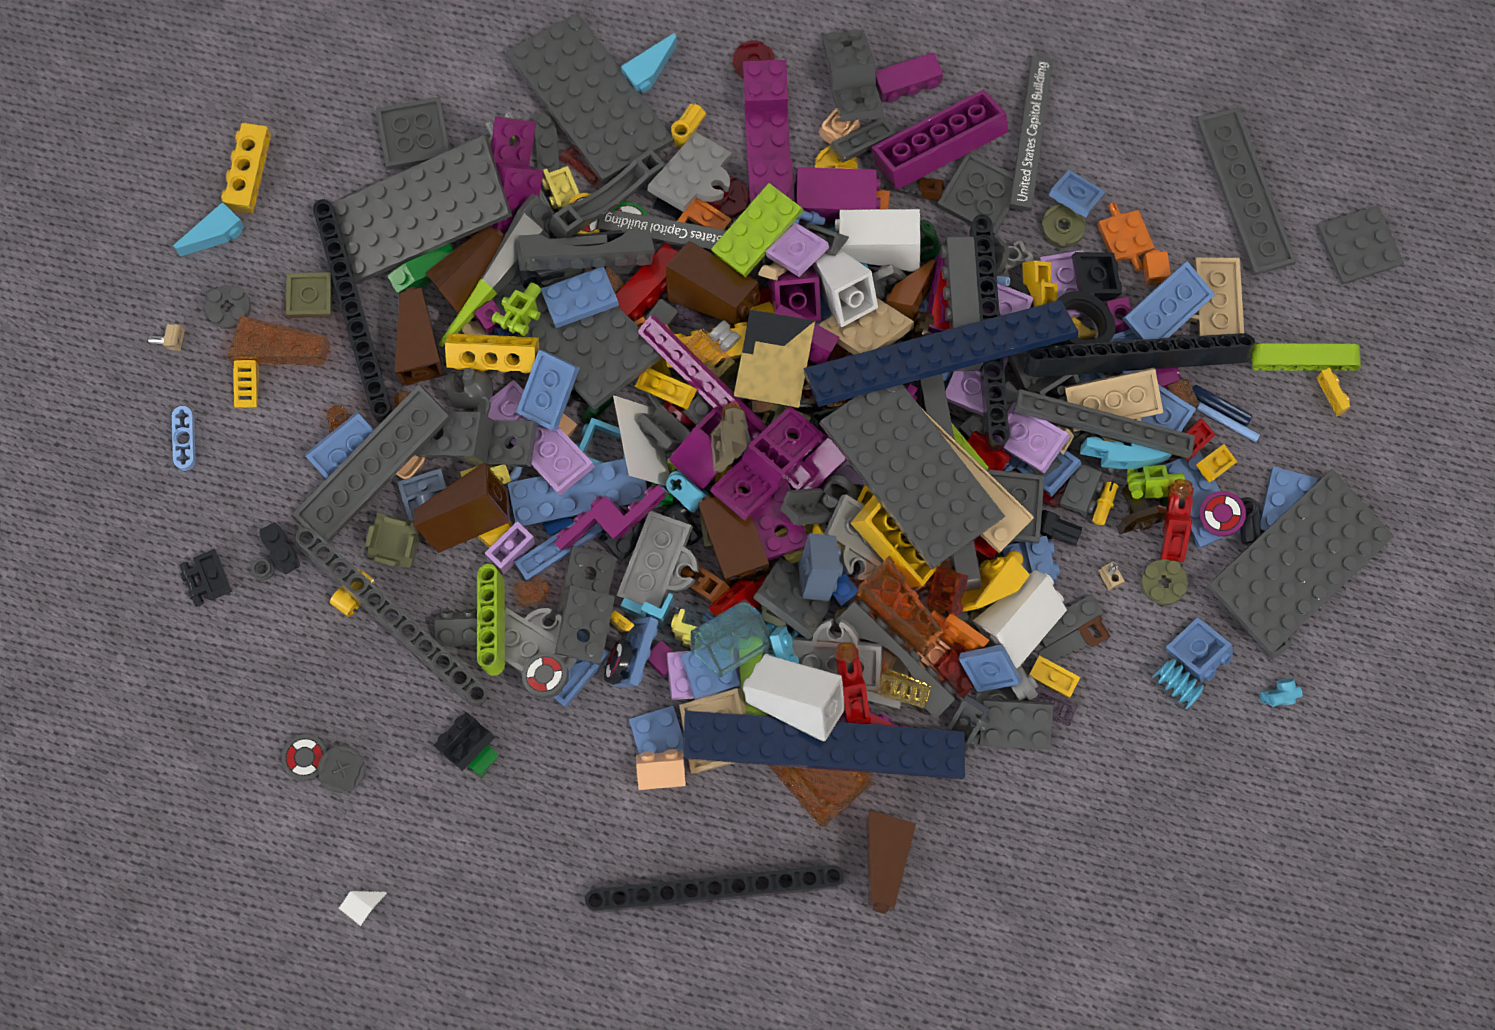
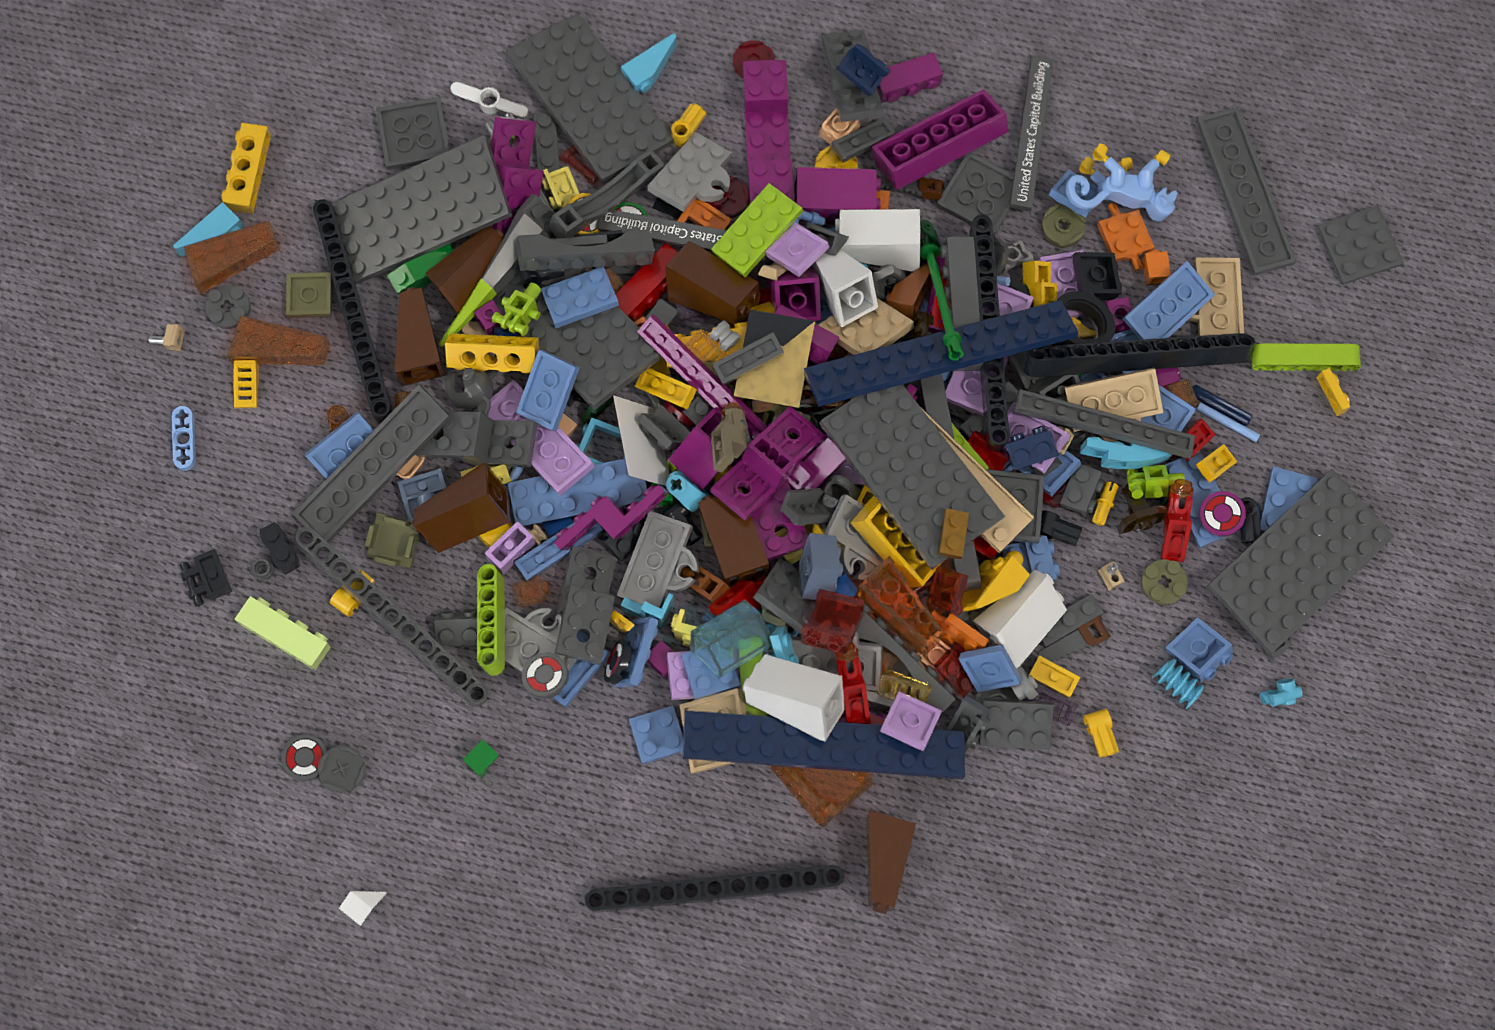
(228, 254): none -> clear orange wedge
(282, 632): none -> yellowish green brick
(463, 741): black plate -> none
(477, 95): none -> white piece
(538, 534): none -> tan bush
(660, 769): light nougat brick -> none
(748, 358): none -> dark grey plate
(833, 621): none -> clear red panel
(863, 69): none -> dark blue bracket
(911, 721): none -> lavender plate
(952, 338): none -> green bar
(953, 533): none -> pearl gold plate
(1032, 447): none -> dark blue bracket
(1100, 729): none -> yellow piece
(1121, 187): none -> light blue animal

